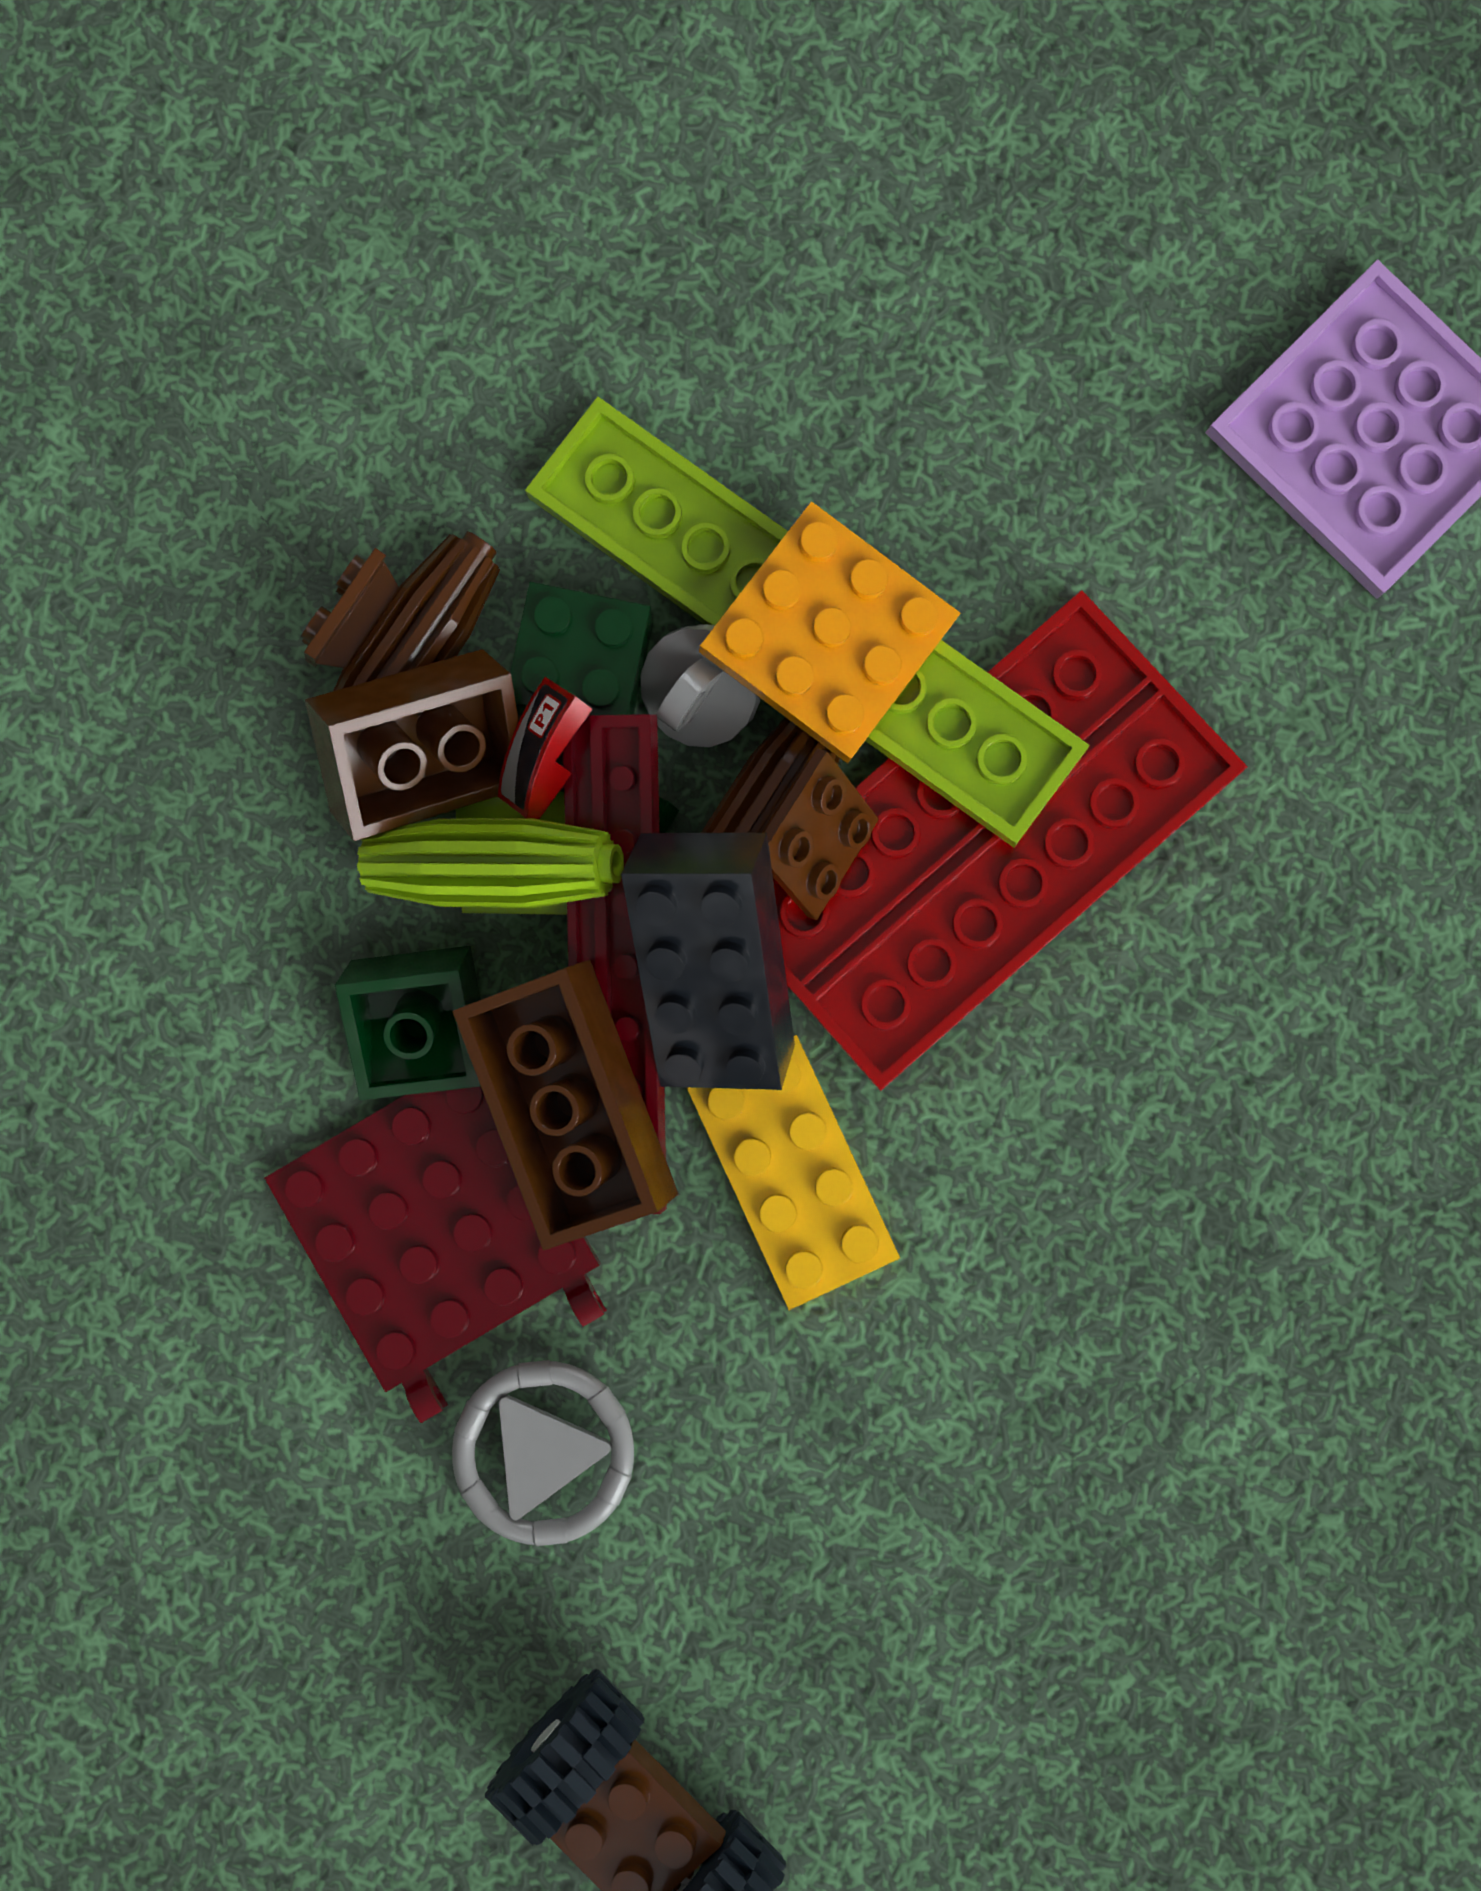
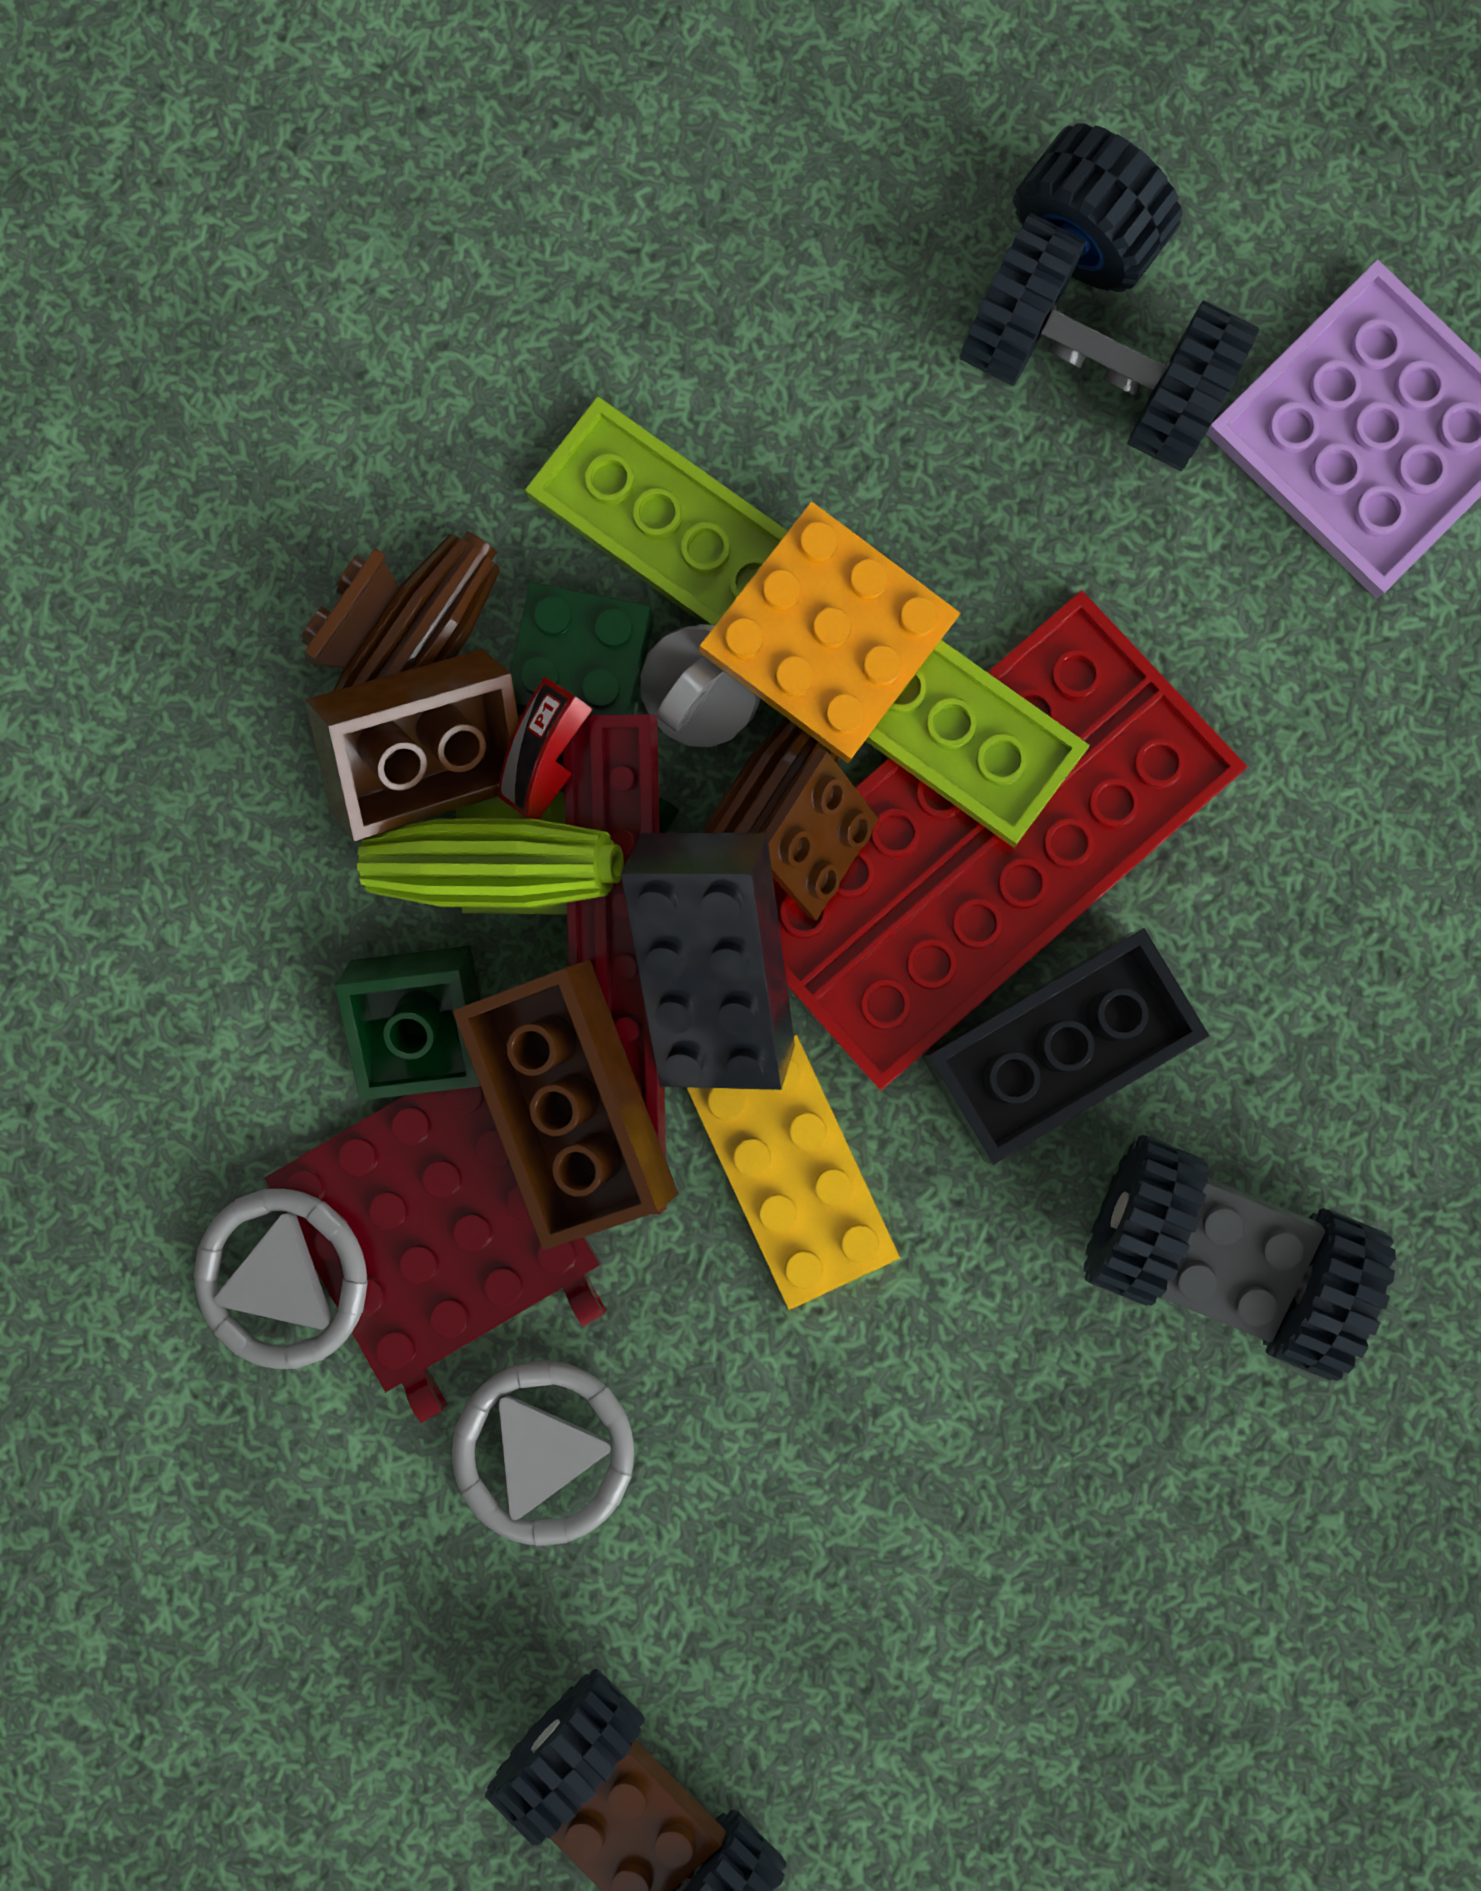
(280, 1279): none -> light grey piece
(1024, 307): none -> black plate
(1065, 1046): none -> black brick
(1106, 195): none -> black wheel
(1280, 1276): none -> black plate

